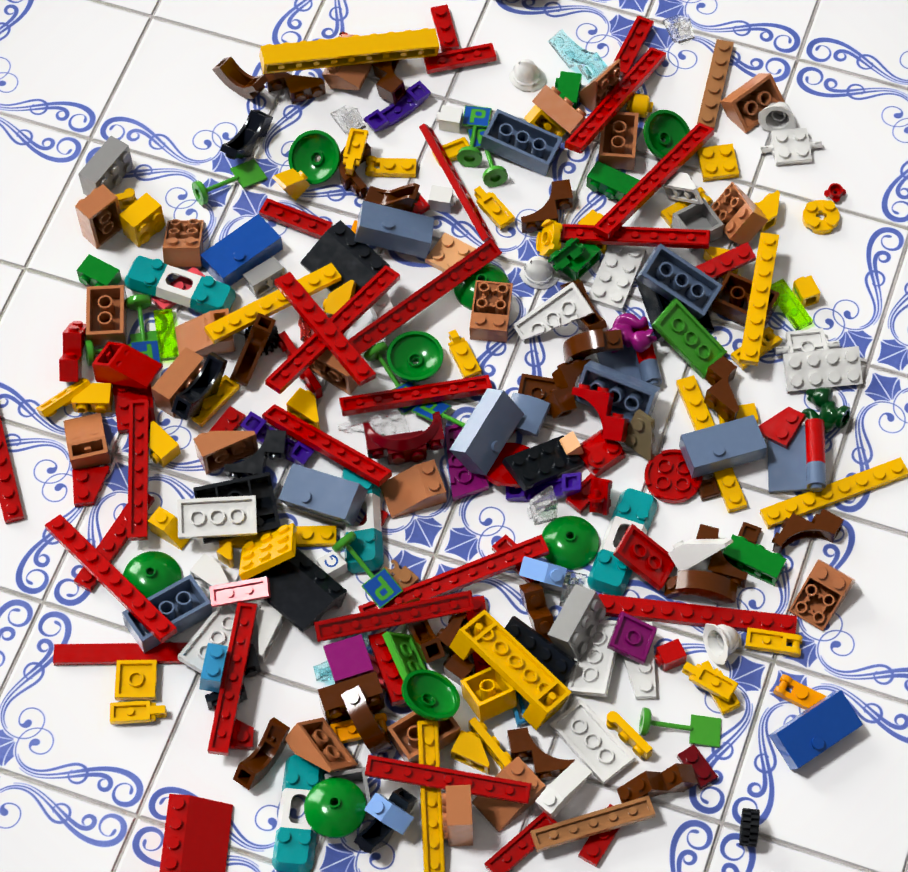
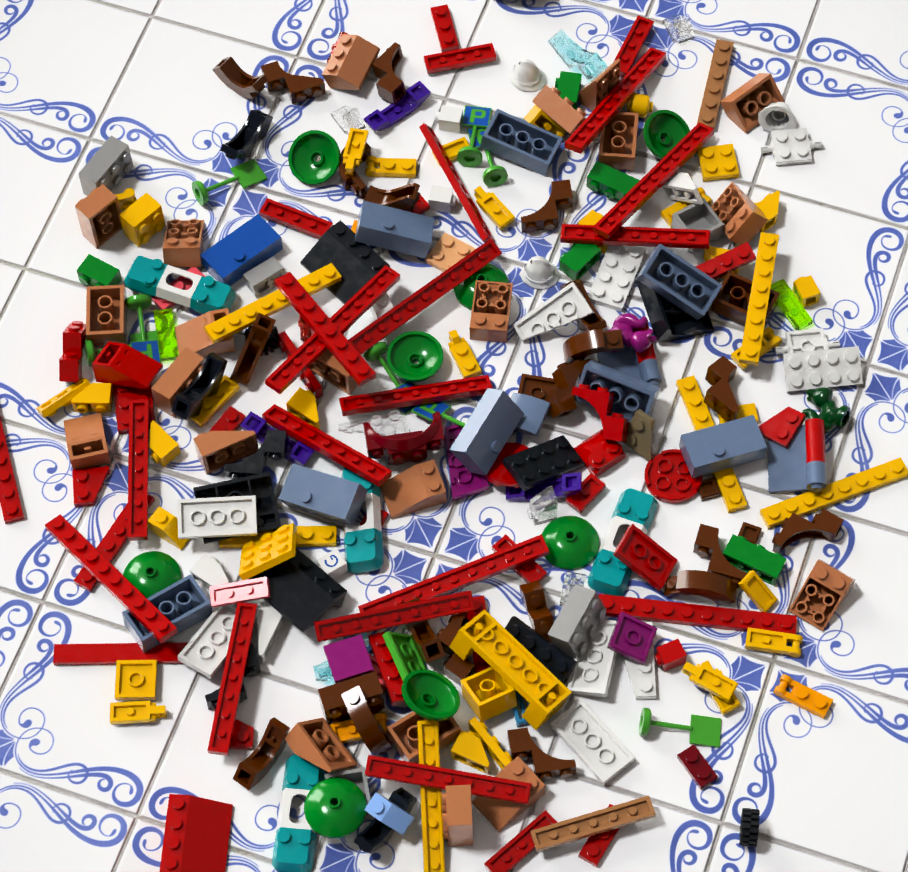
(213, 667): dark azure brick -> none
(226, 554): yellow slope -> none
(292, 182): yellow slope -> none
(339, 297): yellow slope -> none
(348, 50): yellow brick -> none
(380, 587): piece -> none
(403, 576): medium nougat plate -> none
(542, 571): light blue slope -> none
(549, 239): yellow plate -> none
(560, 257): green hinge -> none
(563, 788): white slope -> none
(571, 444): light nougat slope -> none
(600, 495): red hips -> none
(628, 734): yellow plate -> none
(673, 779): reddish brown arch -> none
(688, 337): bright green plate -> none
(695, 550): white slope -> none
(720, 642): white piece -> none
(757, 591): none -> yellow tile
(815, 730): blue brick -> none
(821, 207): yellow plate -> none
(835, 187): red plate -> none

